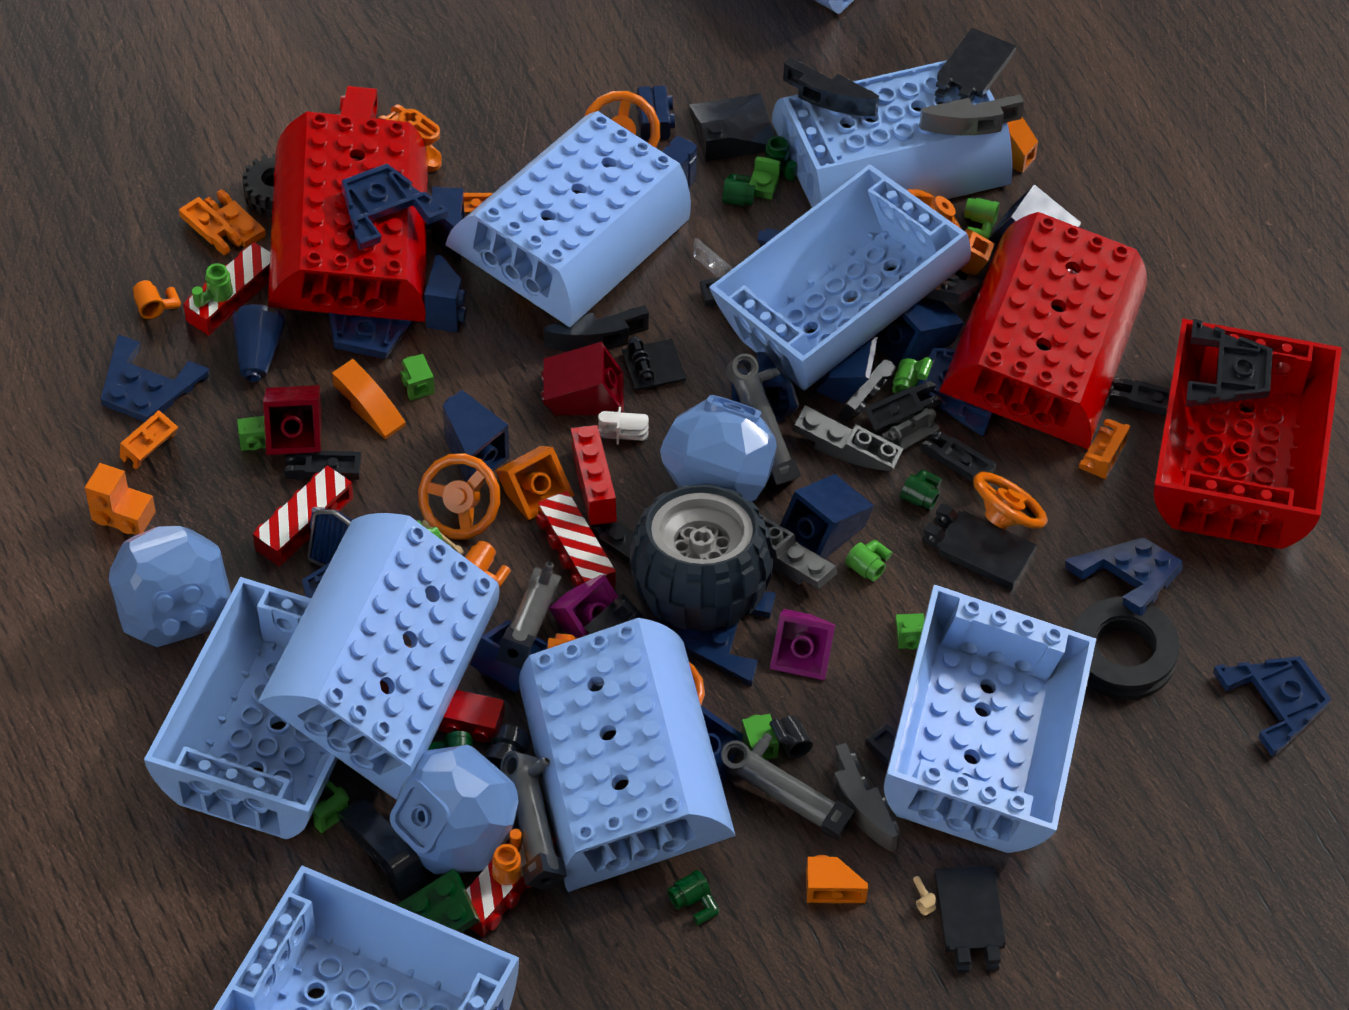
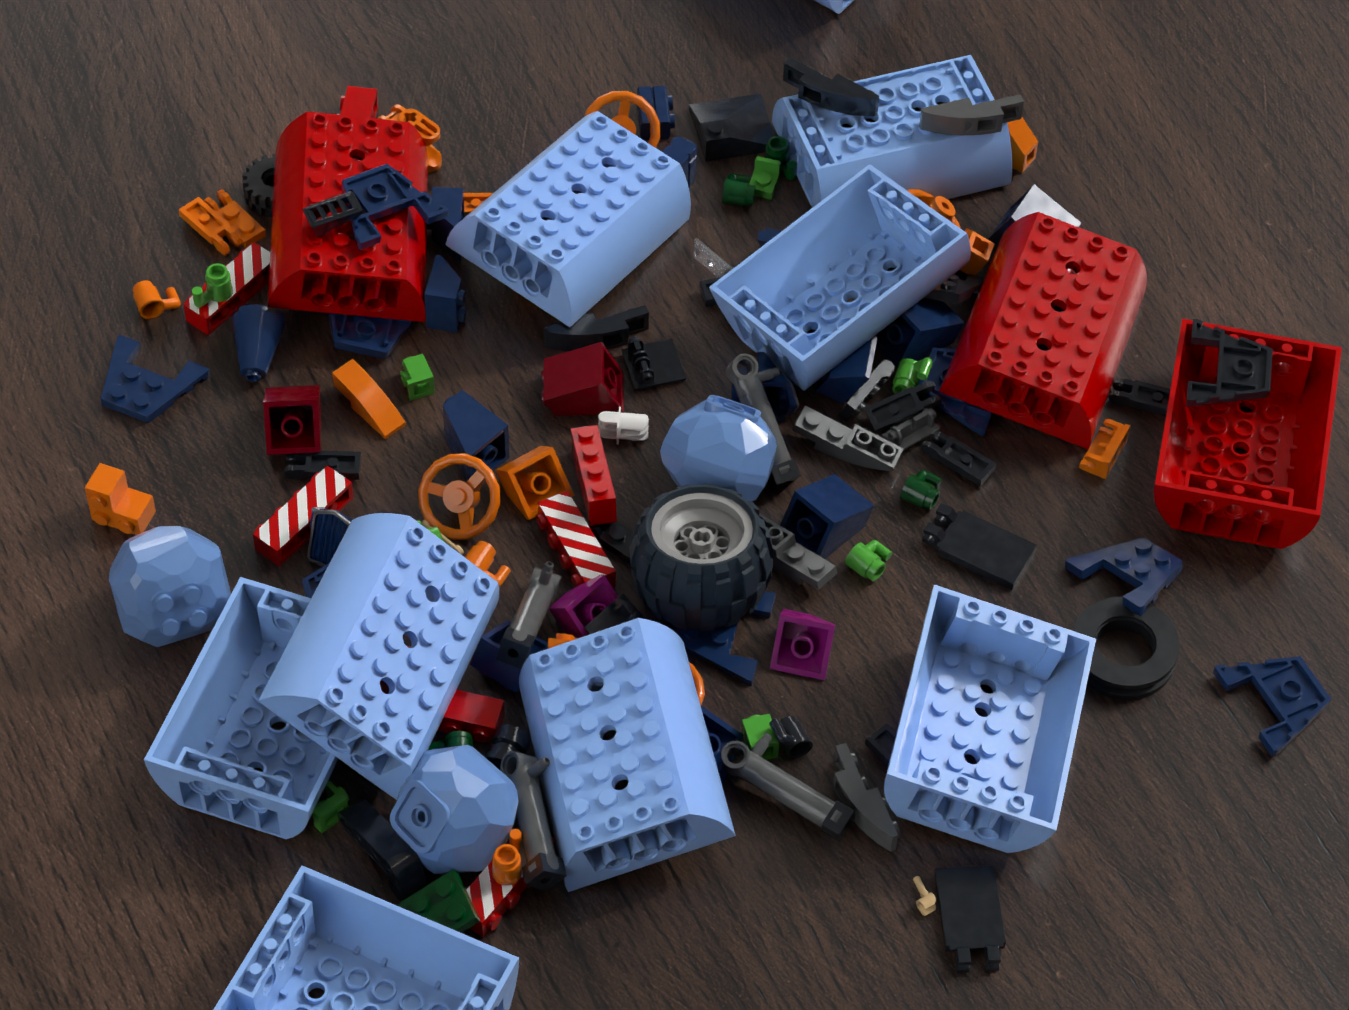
(147, 438): orange hinge -> none
(252, 433): bright green bracket -> none
(329, 223): none -> black slope
(690, 891): dark green piece -> none
(833, 882): orange slope -> none
(909, 630): bright green bracket -> none
(974, 65): black tile -> none
(982, 212): bright green piece -> none
(1005, 504): orange piece -> none

